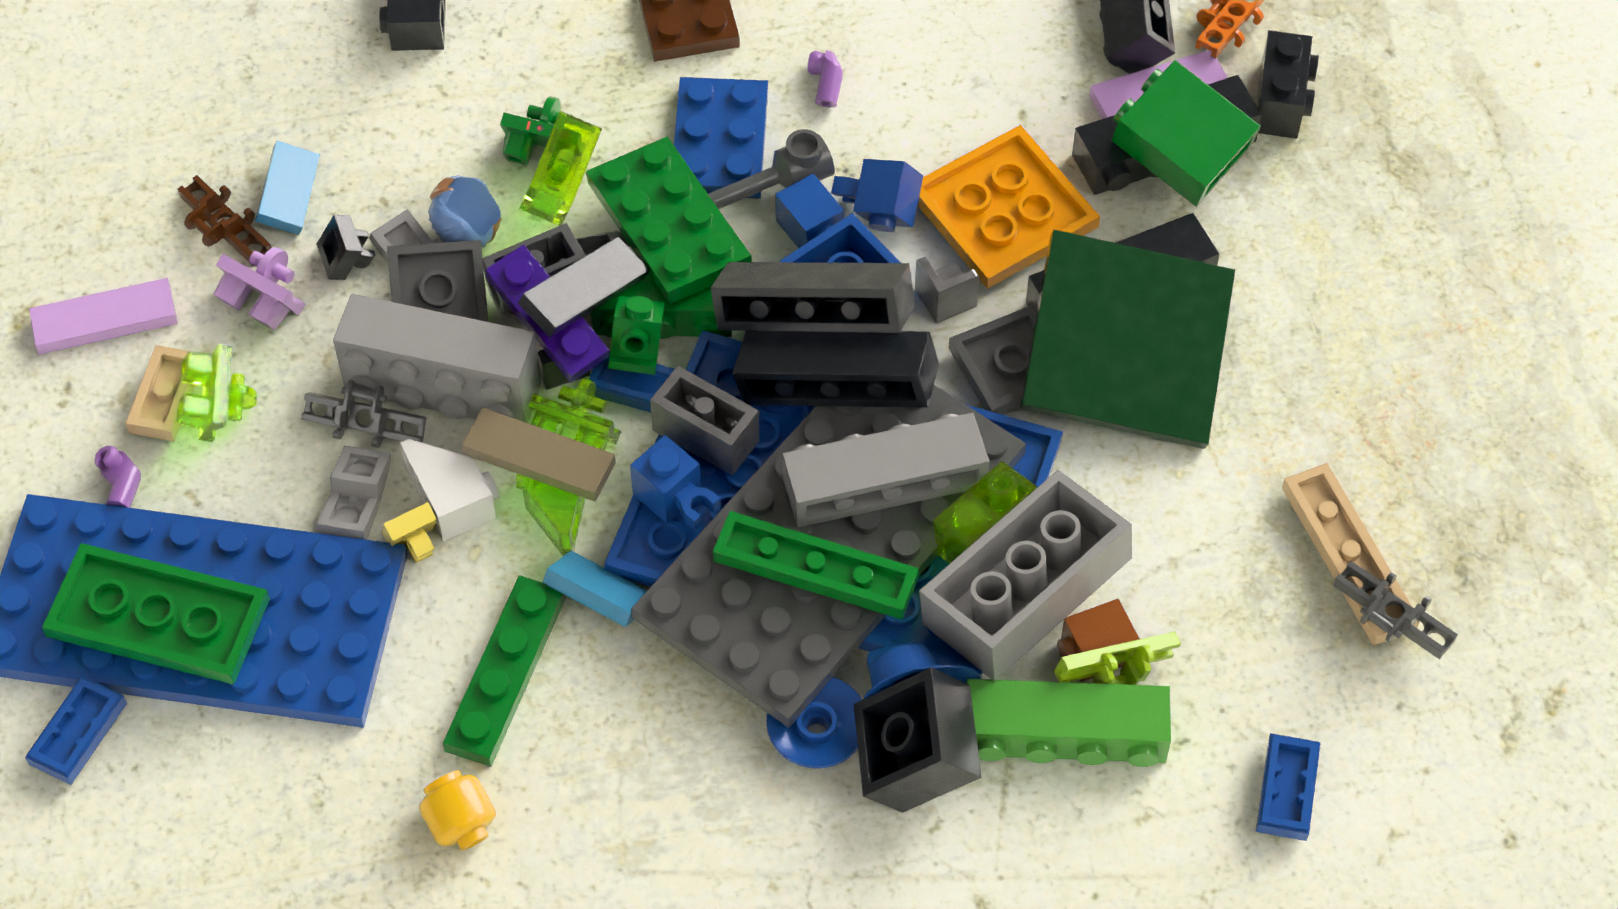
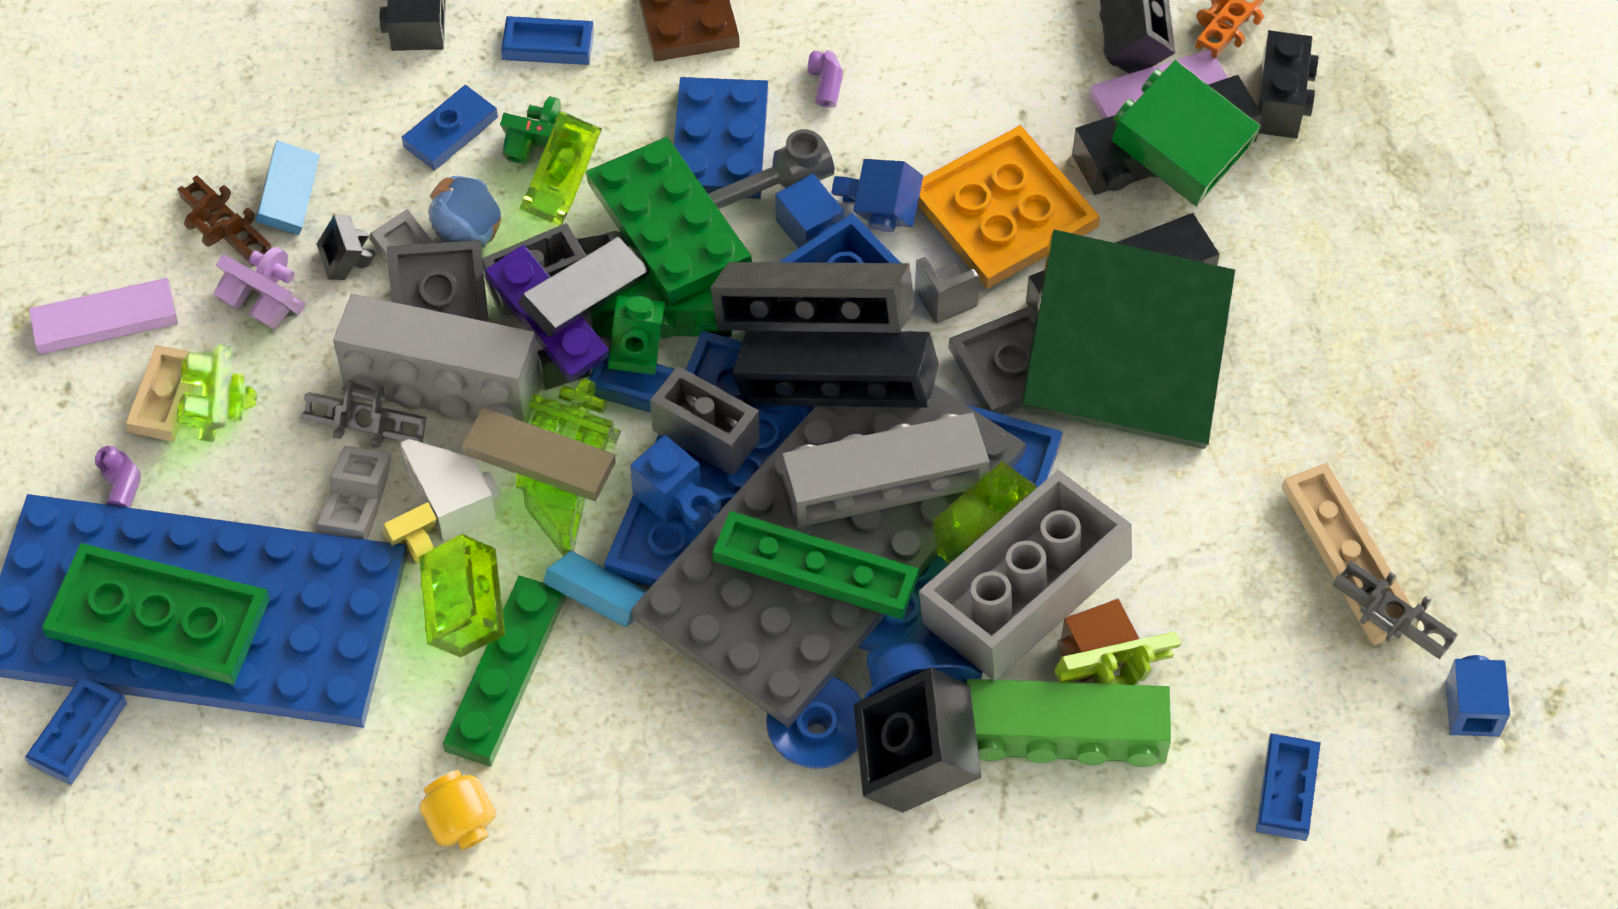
(449, 127): none -> blue plate
(461, 595): none -> clear neon green brick
(547, 40): none -> blue tile
(1477, 697): none -> blue brick

